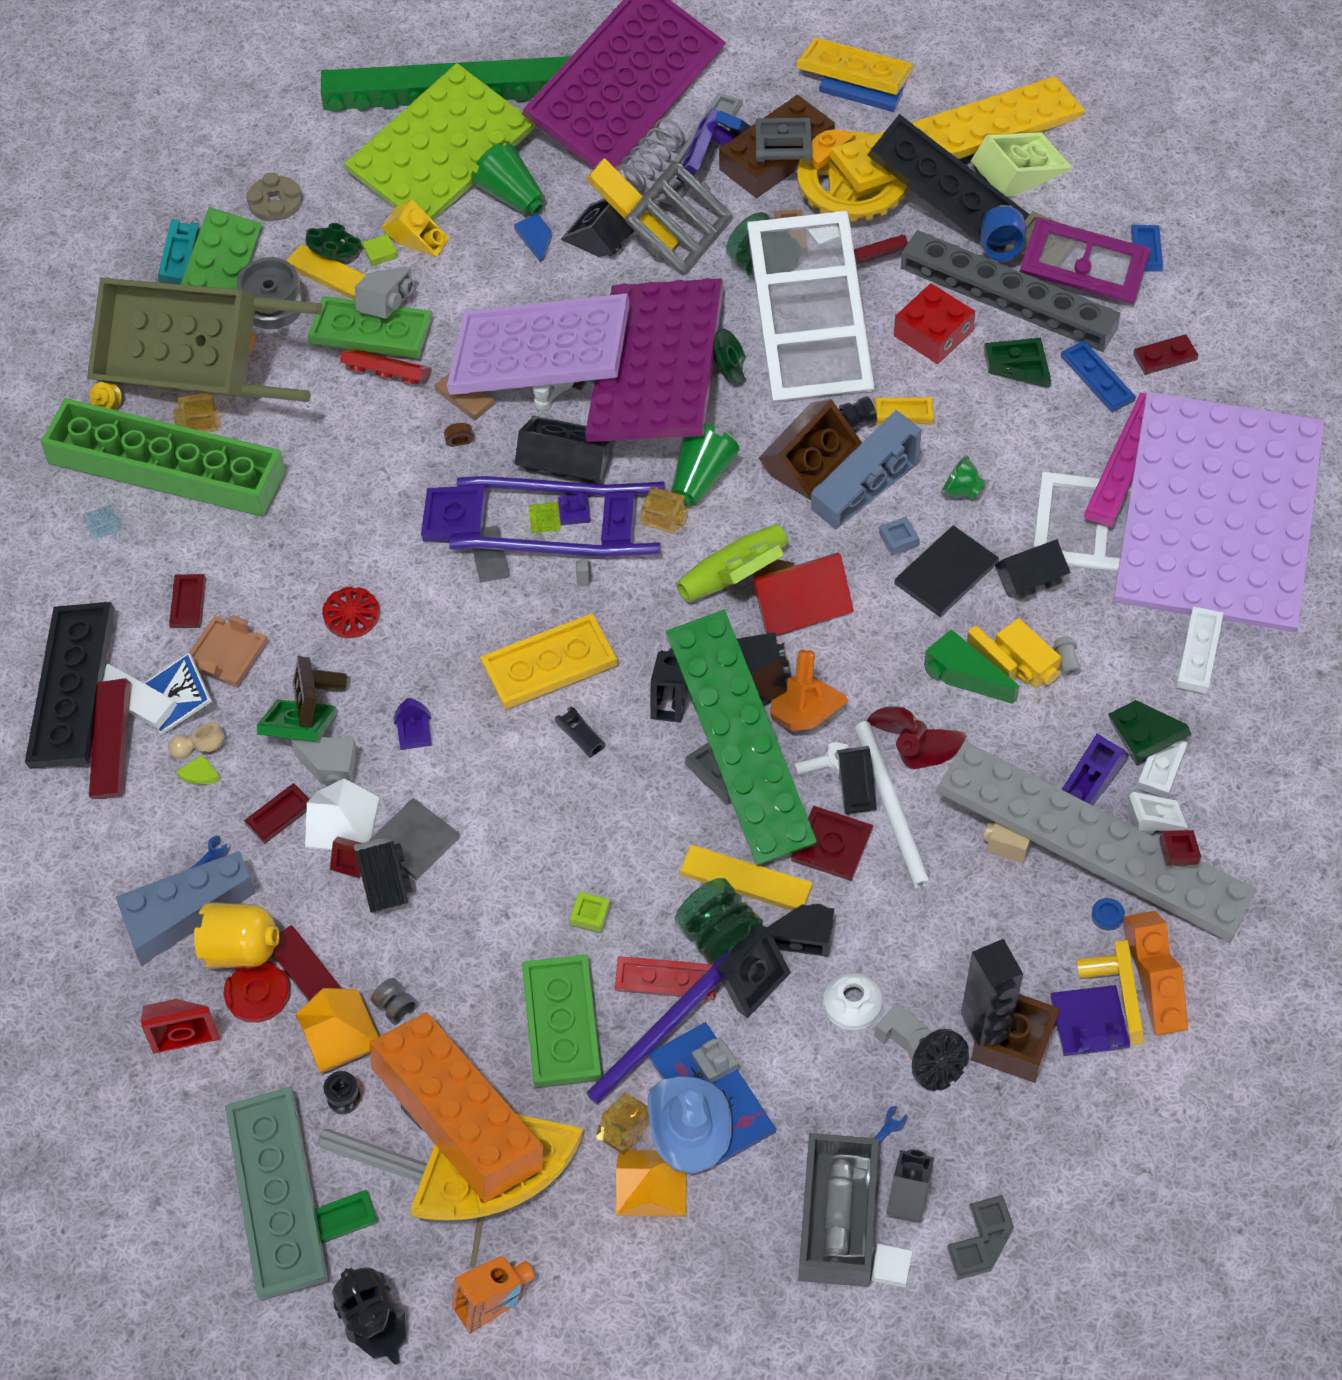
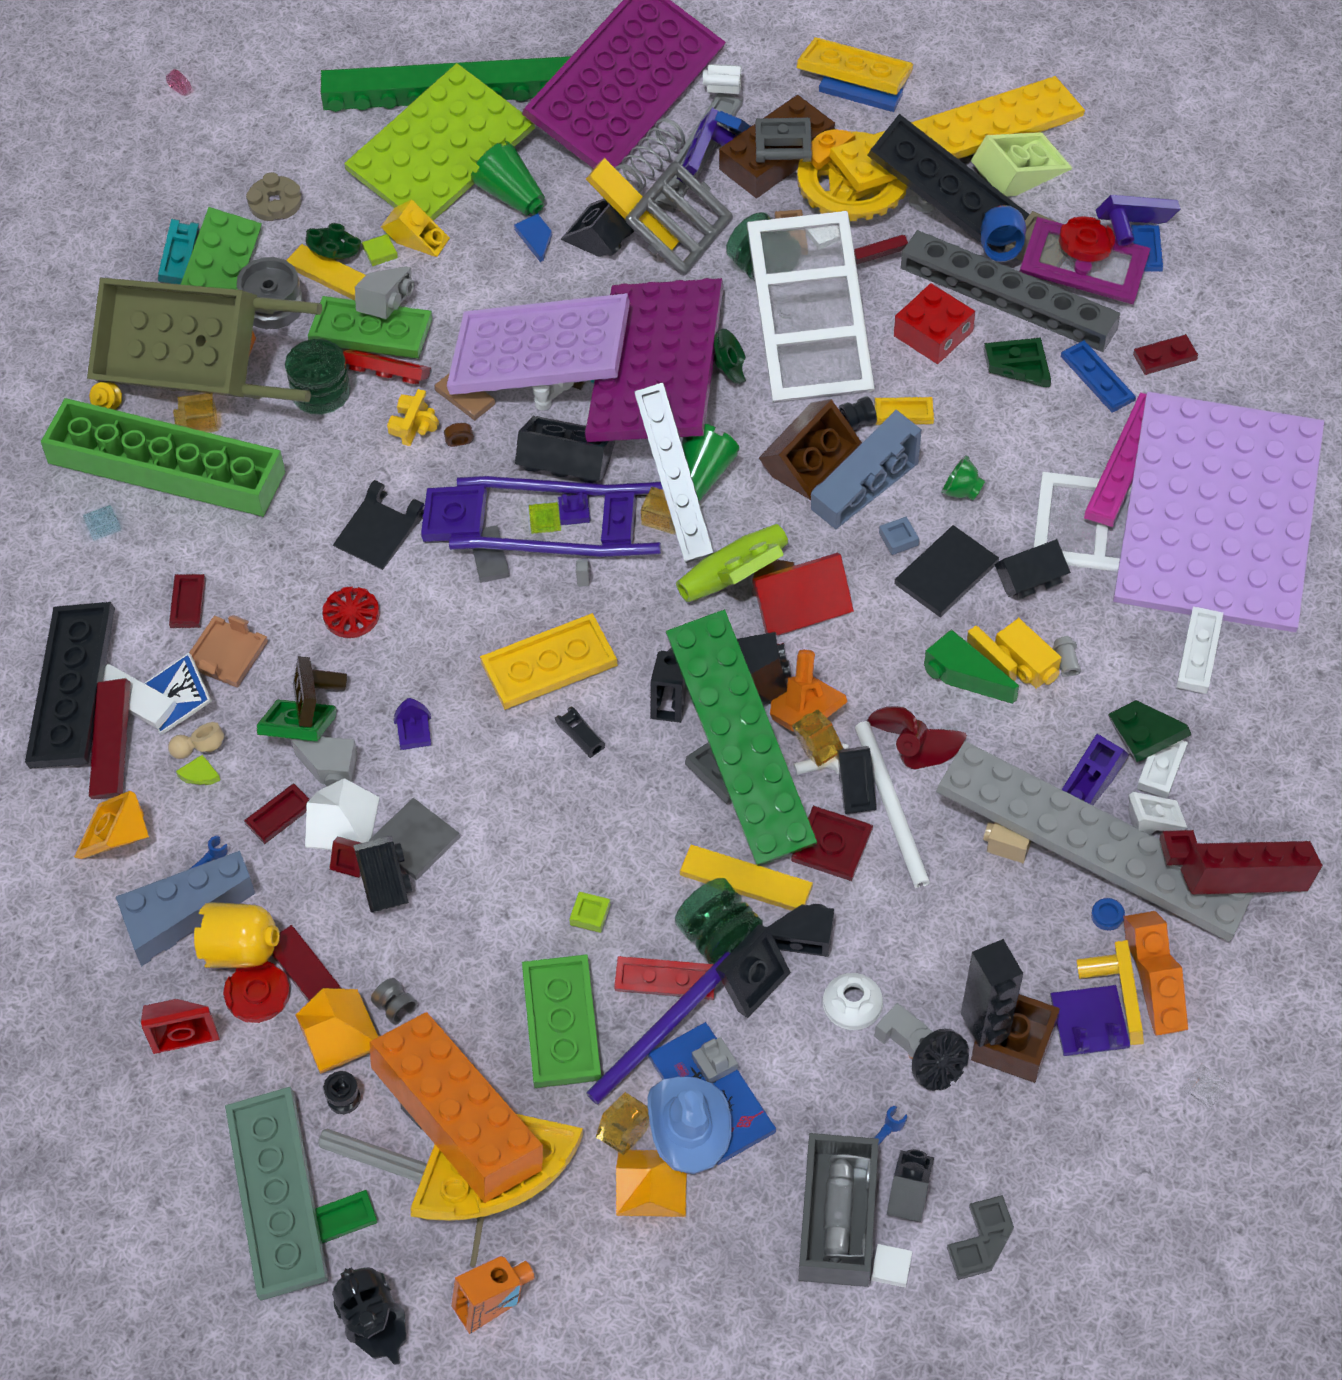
(113, 825): none -> light orange slope
(178, 82): none -> clear pink tile
(322, 370): none -> clear green wheel
(378, 530): none -> black flag
(417, 418): none -> yellow hips
(674, 472): none -> plate
(723, 78): none -> white brick
(817, 737): none -> clear yellow brick
(1086, 239): none -> red tile
(1127, 209): none -> dark purple piece
(1251, 867): none -> dark red brick

